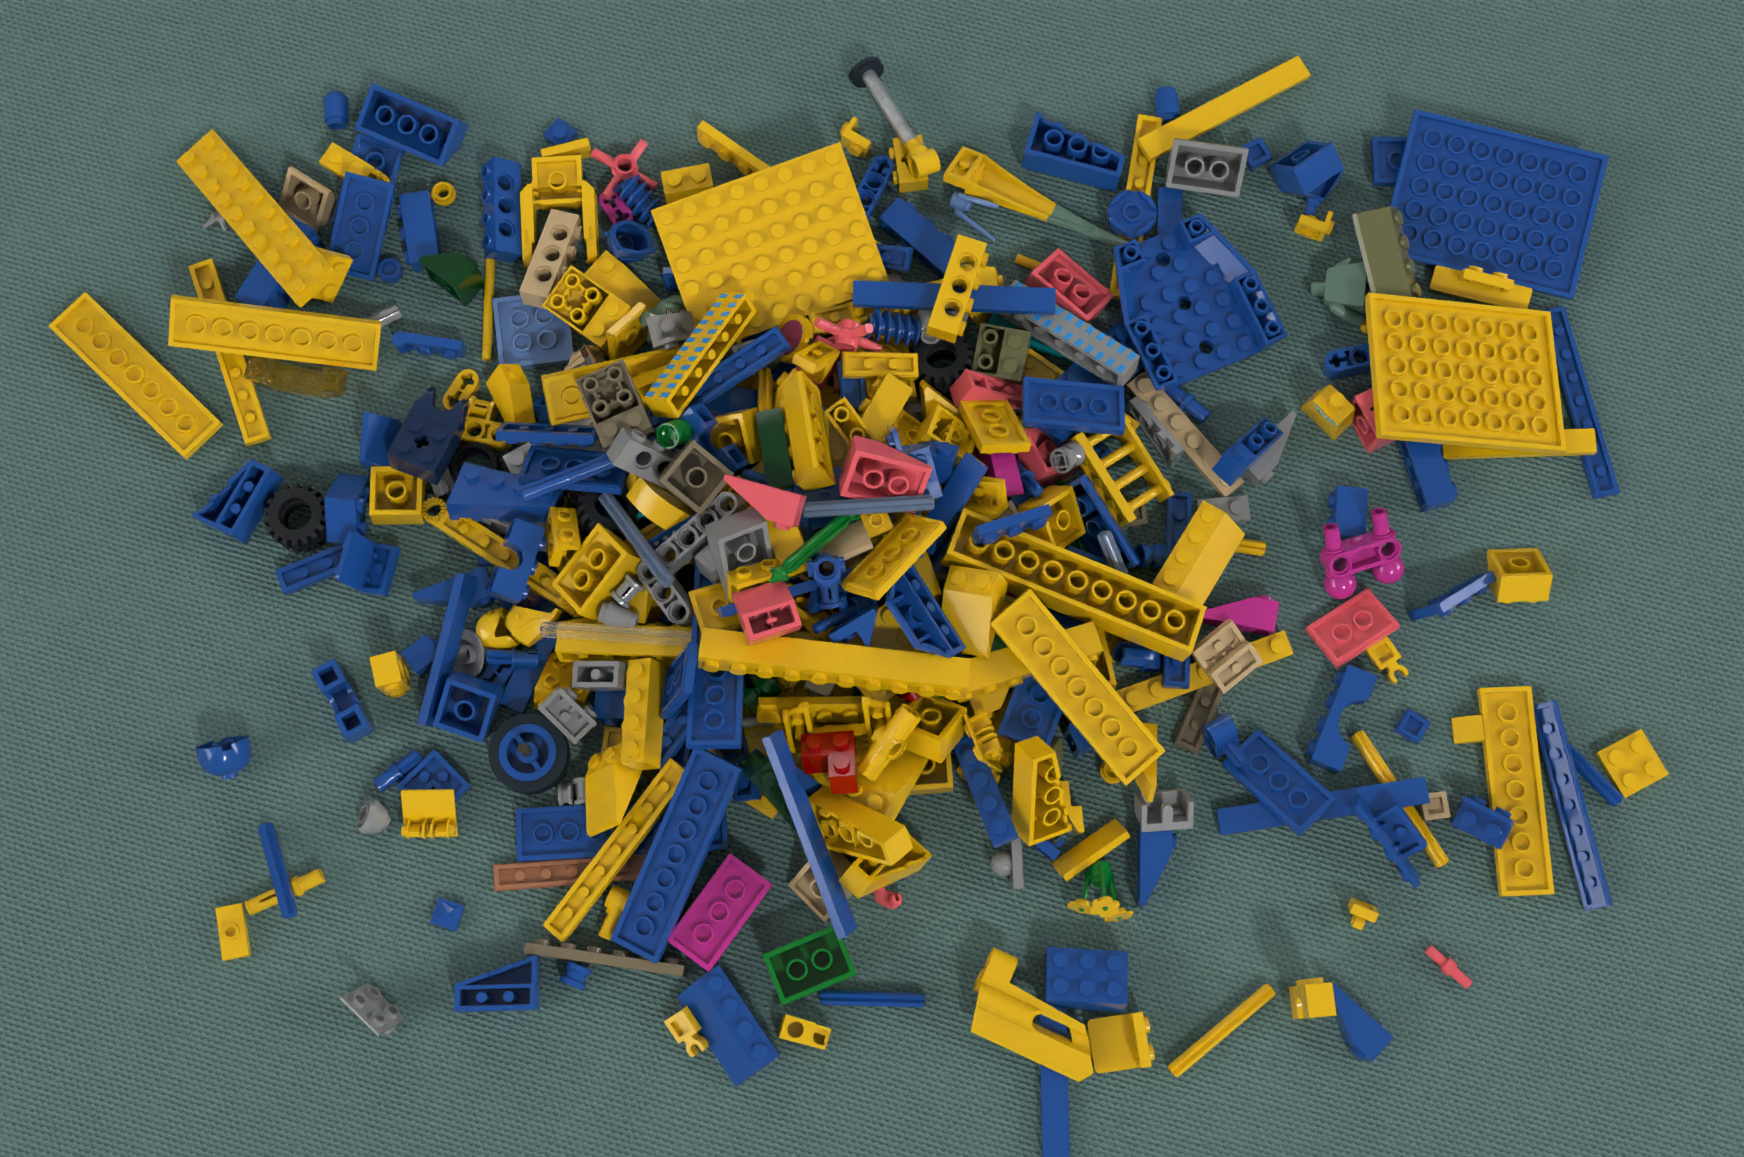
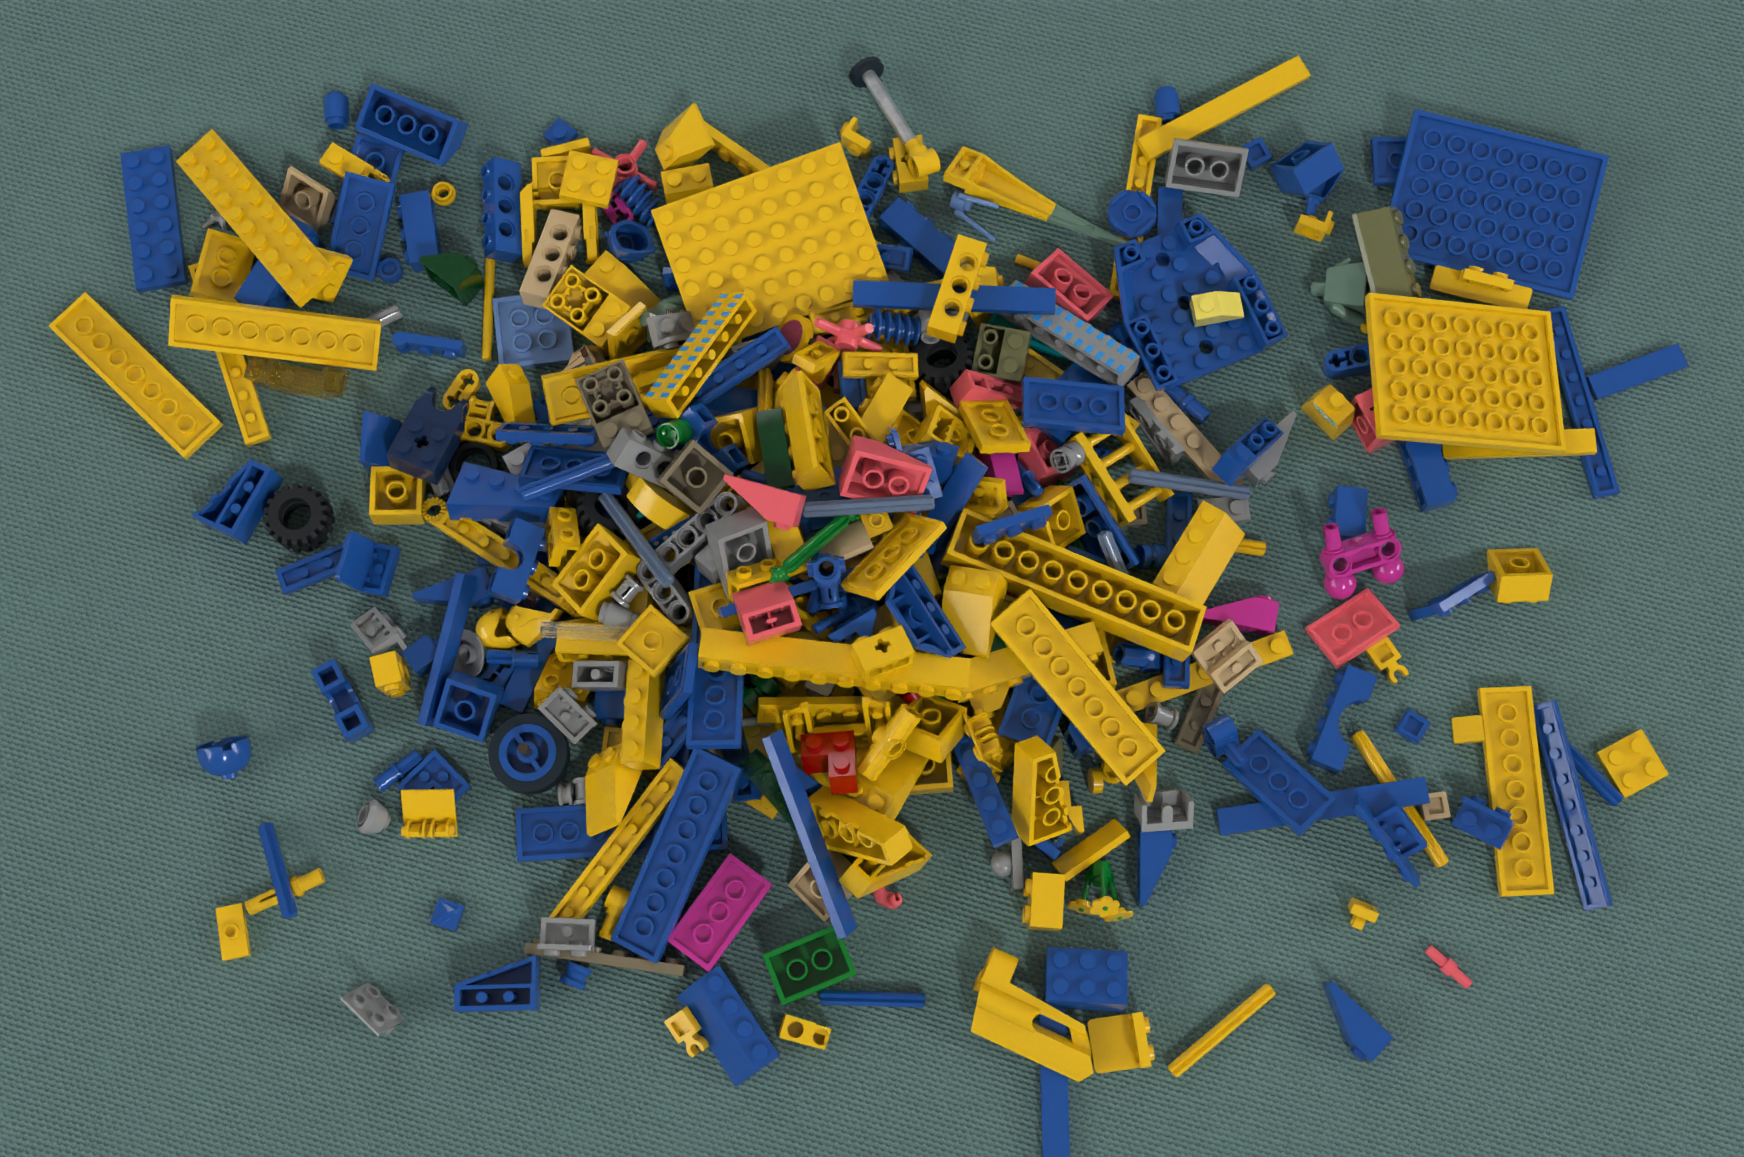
(154, 219): none -> blue plate
(221, 267): none -> yellow plate
(345, 506): blue brick -> none
(377, 631): none -> light grey bracket
(554, 873): nougat tile -> none
(567, 935): none -> light grey bracket
(588, 179): none -> yellow plate
(653, 641): none -> yellow tile
(684, 140): none -> yellow slope
(870, 655): none -> yellow brick
(1044, 902): none -> yellow brick
(1071, 156): blue wedge -> none
(1095, 780): none -> yellow tile
(1161, 715): none -> light grey bush
(1188, 484): none -> sand blue axle
(1215, 307): none -> light yellow slope
(1312, 999): yellow arch -> none
(1636, 372): none -> blue tile

